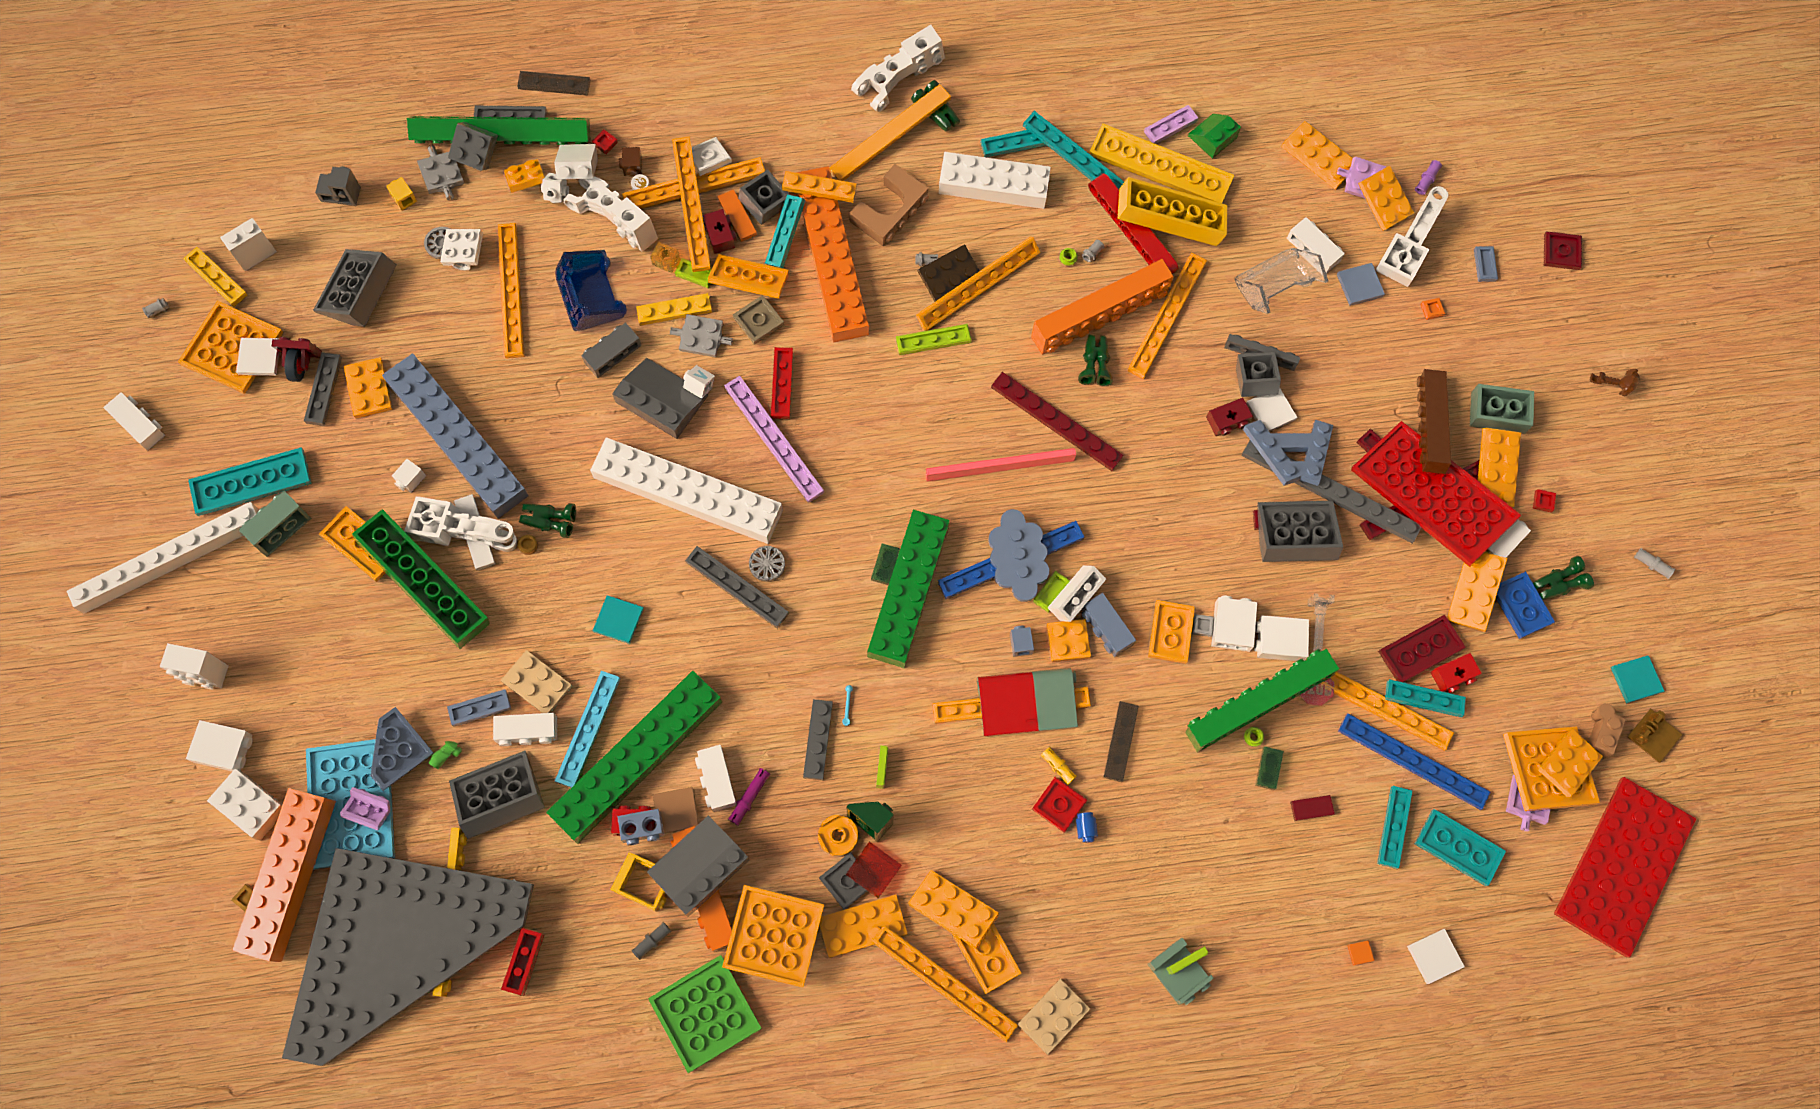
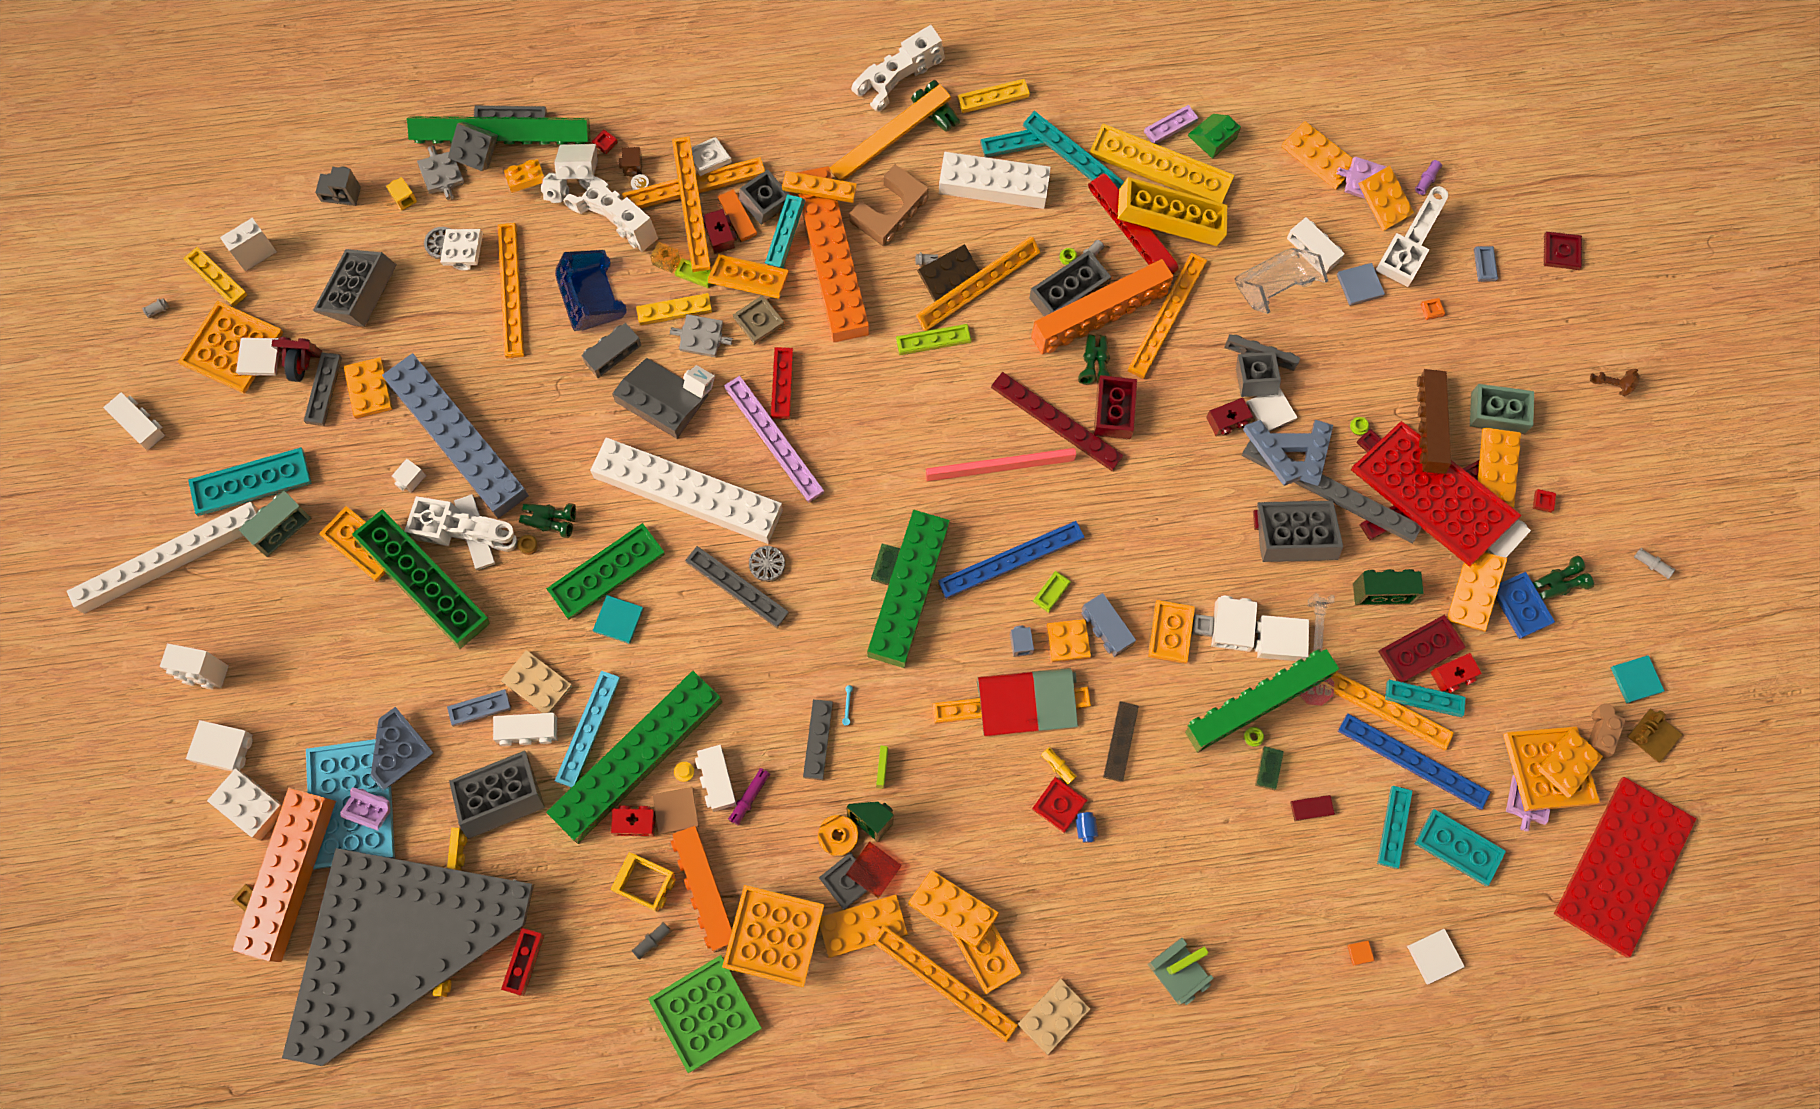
(442, 754): bright green arm -> none
(553, 83): clear smoke tile -> none
(605, 571): none -> green plate
(641, 820): sand blue brick -> none
(684, 771): none -> yellow plate
(698, 866): dark grey slope -> none
(993, 96): none -> yellow plate
(1018, 555): sand blue plate -> none
(1070, 284): none -> dark grey brick
(1076, 593): white brick -> none
(1115, 407): none -> dark red brick
(1359, 426): none -> lime plate
(1388, 587): none -> dark green brick

